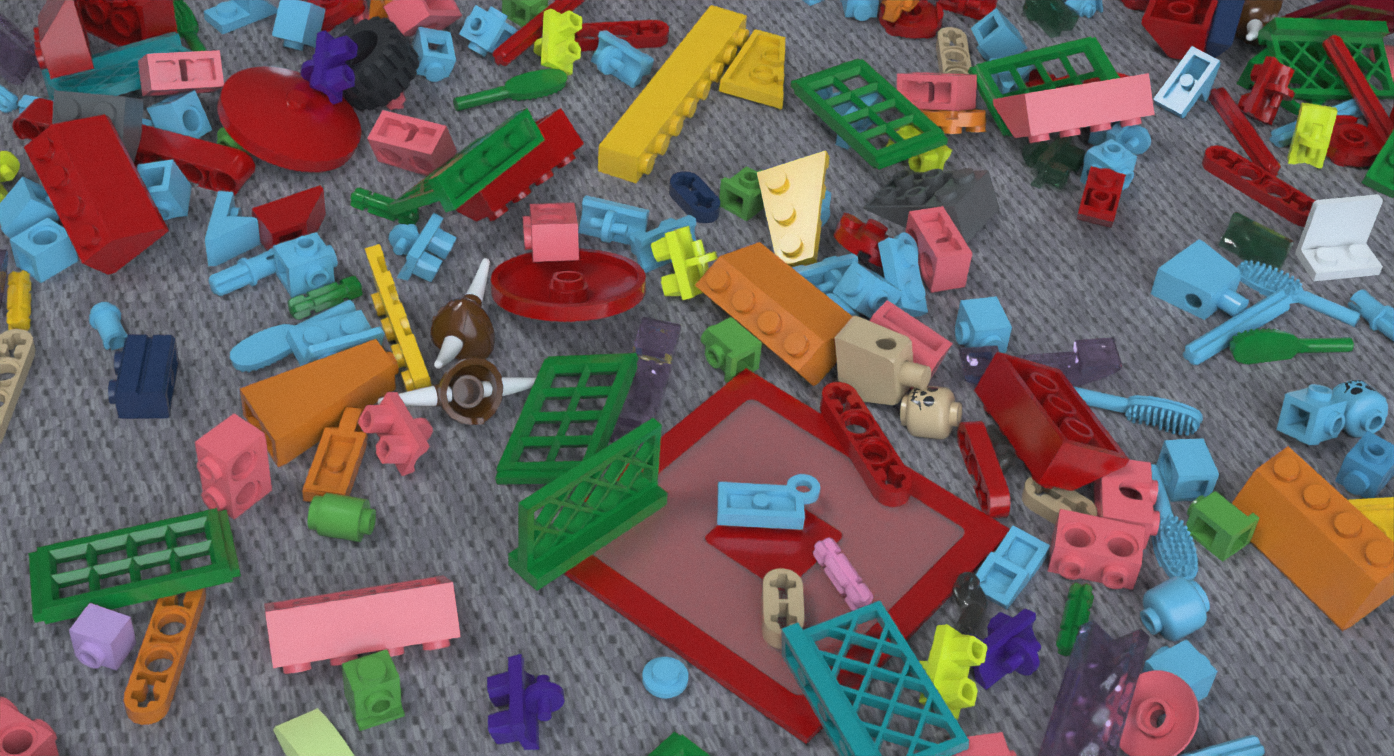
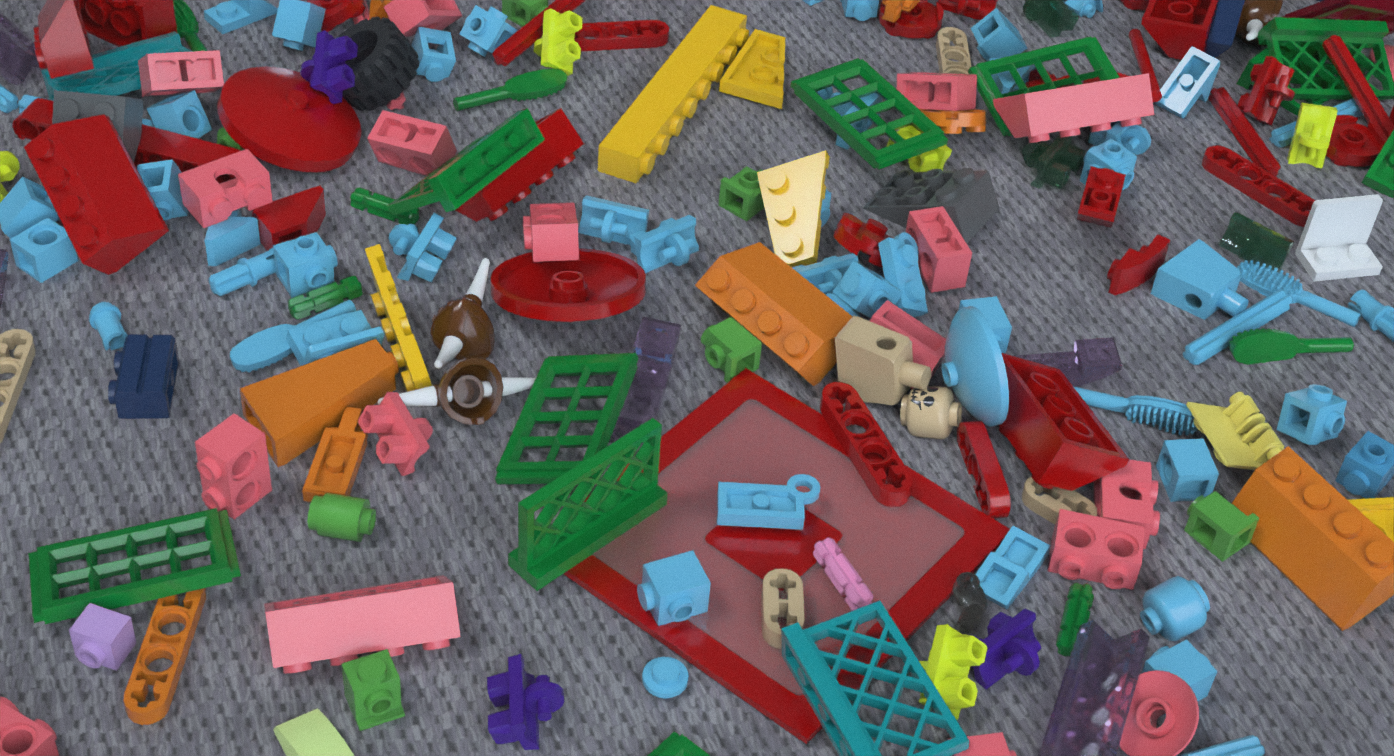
(19, 300): yellow axle -> none
(215, 202): none -> coral brick
(621, 59): medium azure hips -> none
(674, 588): none -> medium azure brick
(688, 260): neon yellow hips -> none
(700, 193): dark blue beam -> none
(976, 367): none -> medium azure dish
(1003, 448): clear smoke arm -> none
(1137, 266): none -> red slope
(1144, 62): none -> red bar
(1173, 542): medium azure piece -> none
(1237, 432): none -> light yellow hinge
(1364, 409): medium azure head -> none

